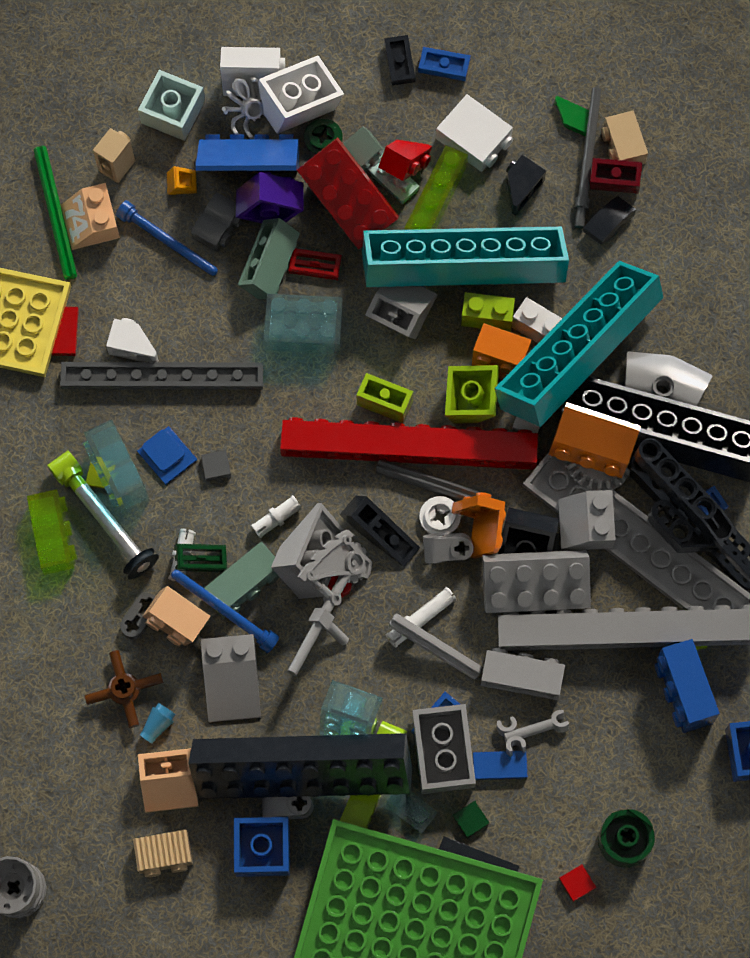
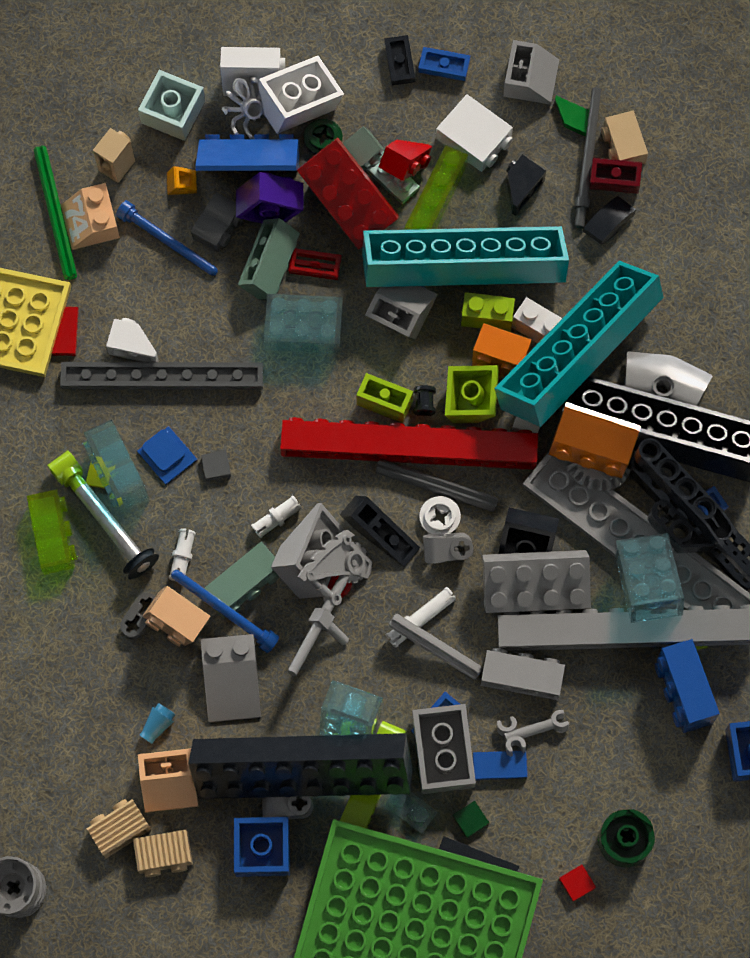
(118, 827): none -> tan brick
(134, 687): reddish brown bar -> none
(179, 557): dark green tile -> none
(424, 400): none -> black bush
(487, 522): orange bracket -> none
(530, 73): none -> light grey slope
(587, 521): light grey slope -> none
(649, 578): none -> clear light blue brick

